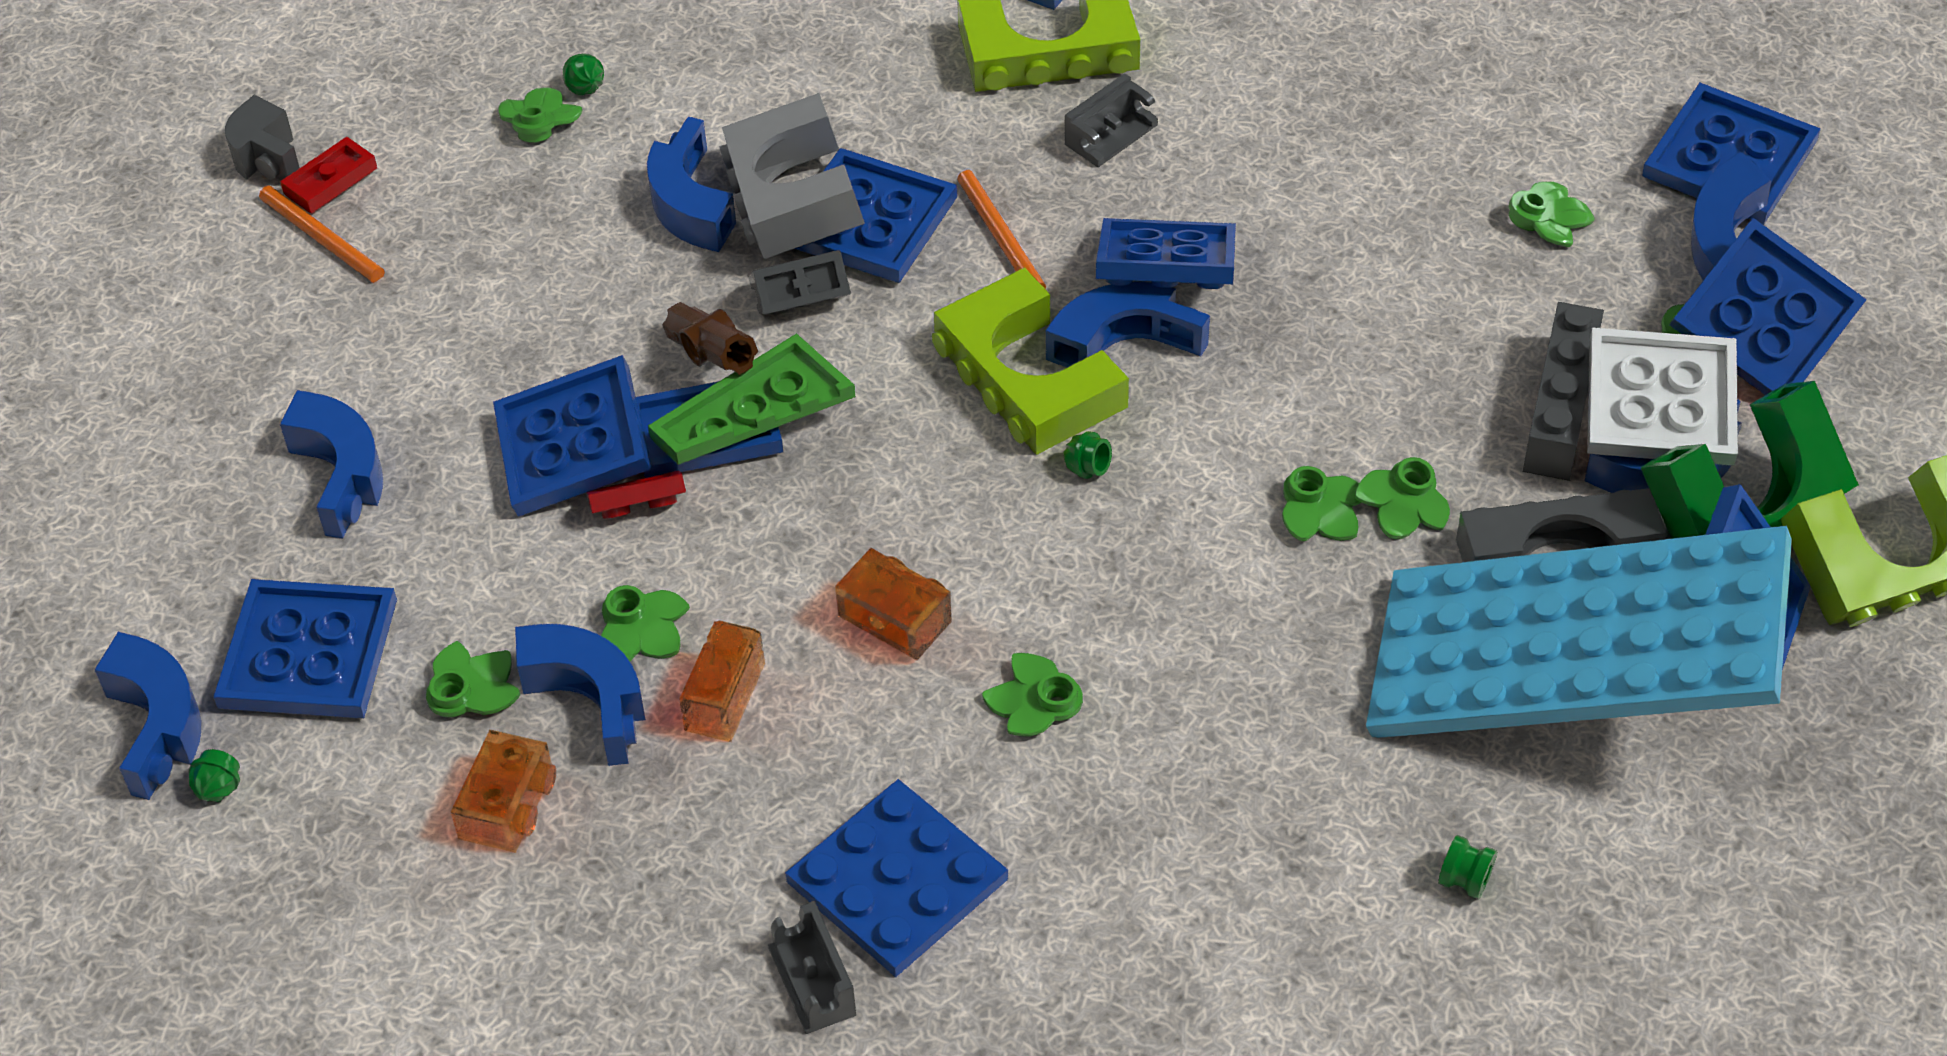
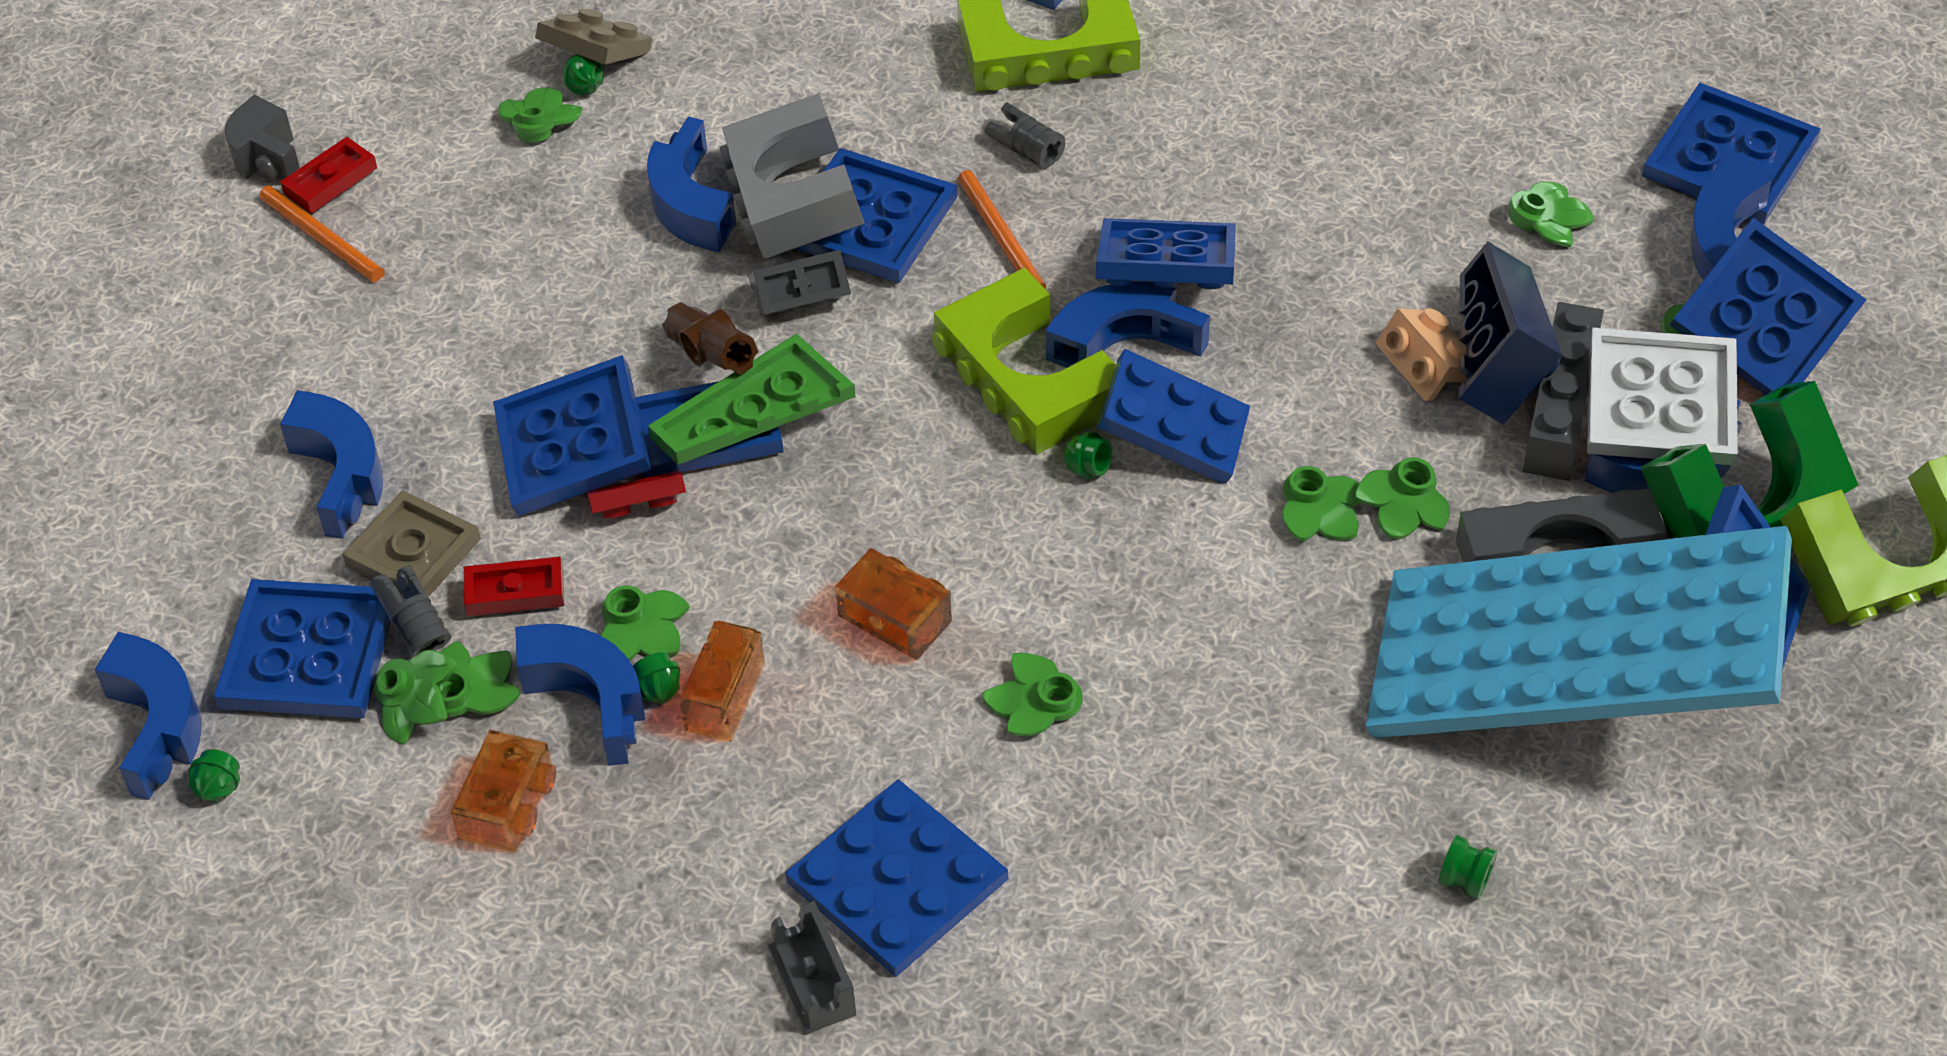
(412, 535): none -> dark tan plate
(414, 617): none -> dark grey hinge
(415, 694): none -> bright green plate
(513, 586): none -> red plate
(594, 37): none -> dark tan plate
(657, 677): none -> green plate
(1028, 137): none -> dark grey hinge
(1109, 121): dark grey hinge -> none
(1174, 416): none -> blue plate
(1423, 350): none -> light nougat bracket
(1504, 334): none -> dark blue wedge

